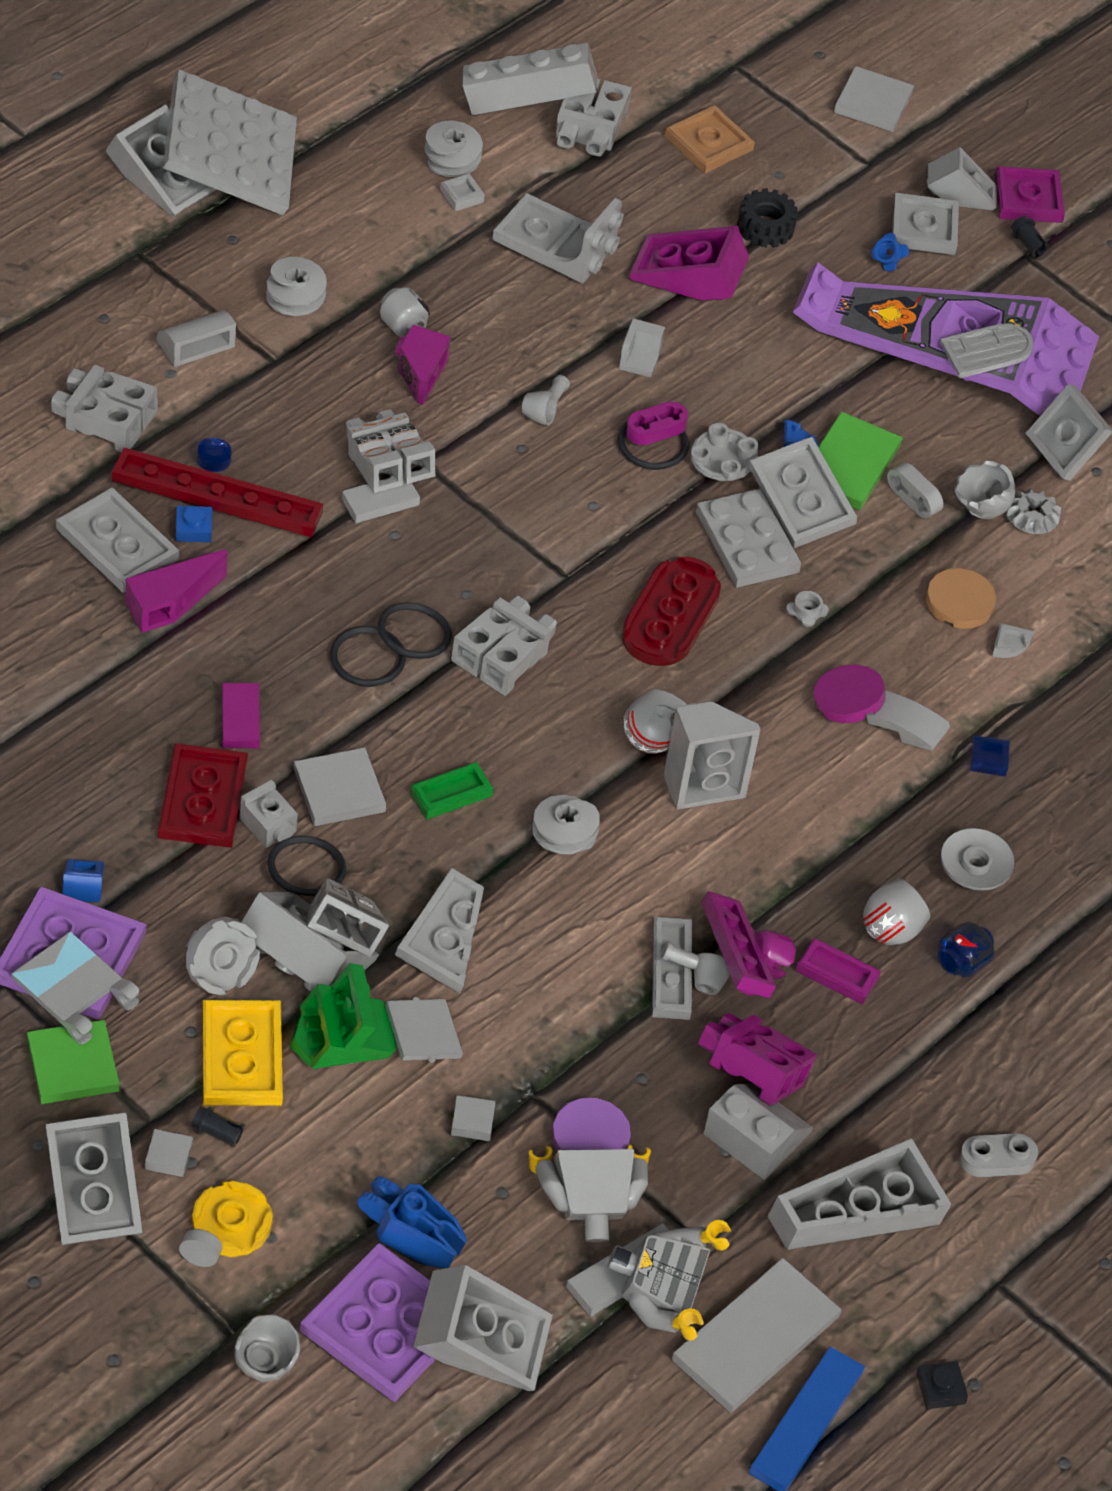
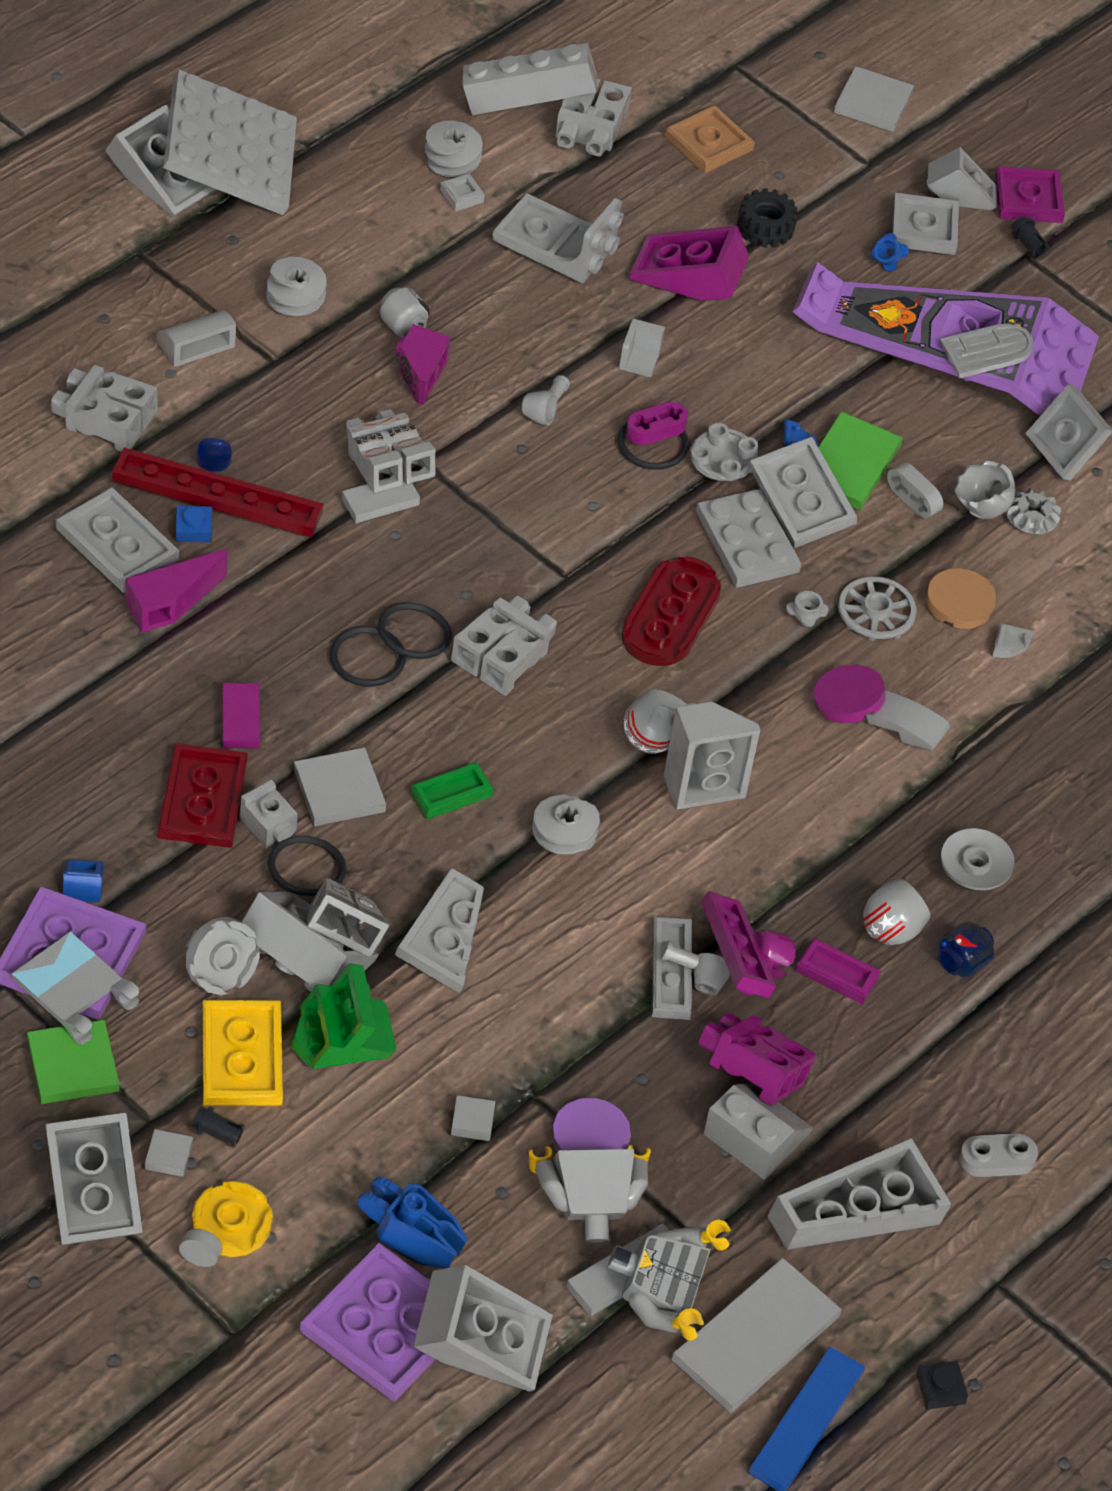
(267, 1348): light grey hair -> none
(423, 1029): light grey piece -> none
(877, 608): none -> light grey wheel
(990, 756): clear blue tile -> none

